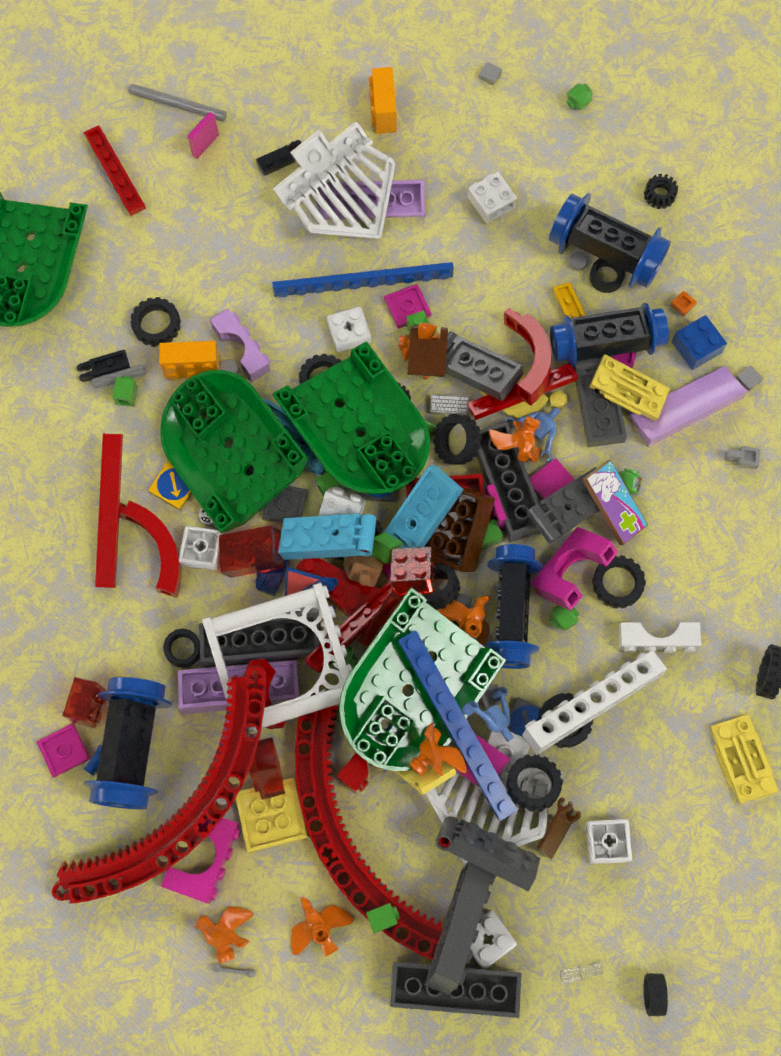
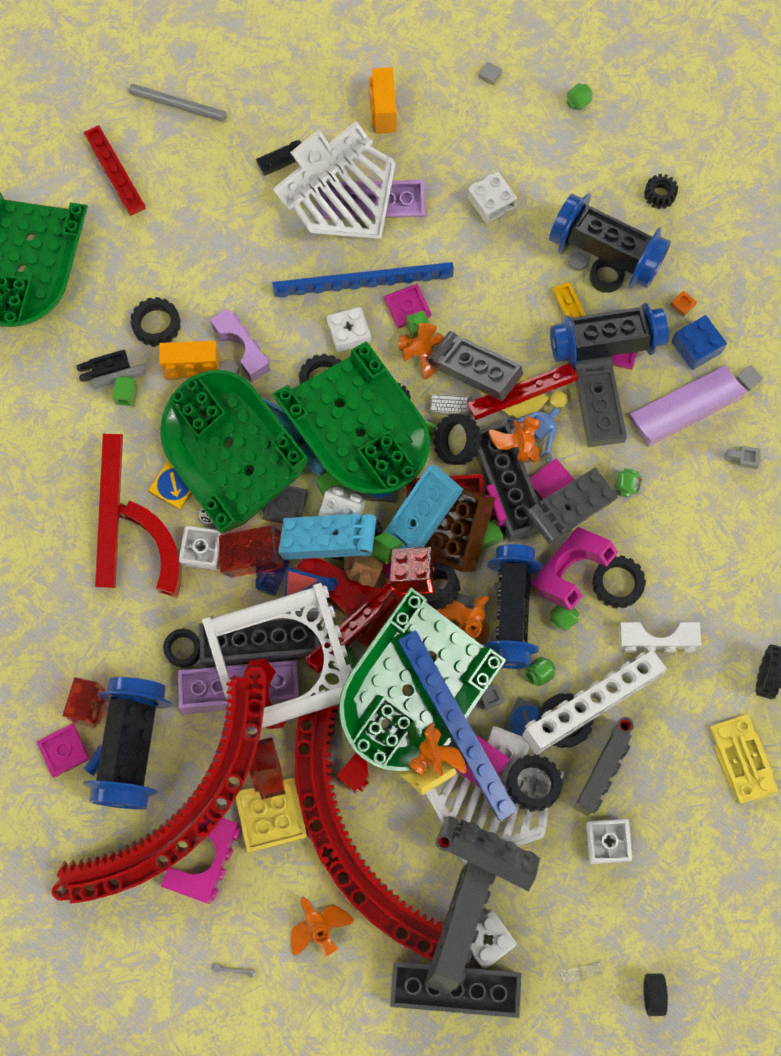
(203, 135): dark pink tile -> none
(223, 932): orange animal -> none
(383, 918): bright green brick -> none
(427, 356): reddish brown flag -> none
(495, 719): medium blue piece -> none
(532, 332): arch -> none
(540, 671): none -> bright green head
(558, 828): reddish brown flag -> none
(606, 767): none -> dark grey hinge
(615, 502): tile -> none
(629, 388): light yellow piece -> none

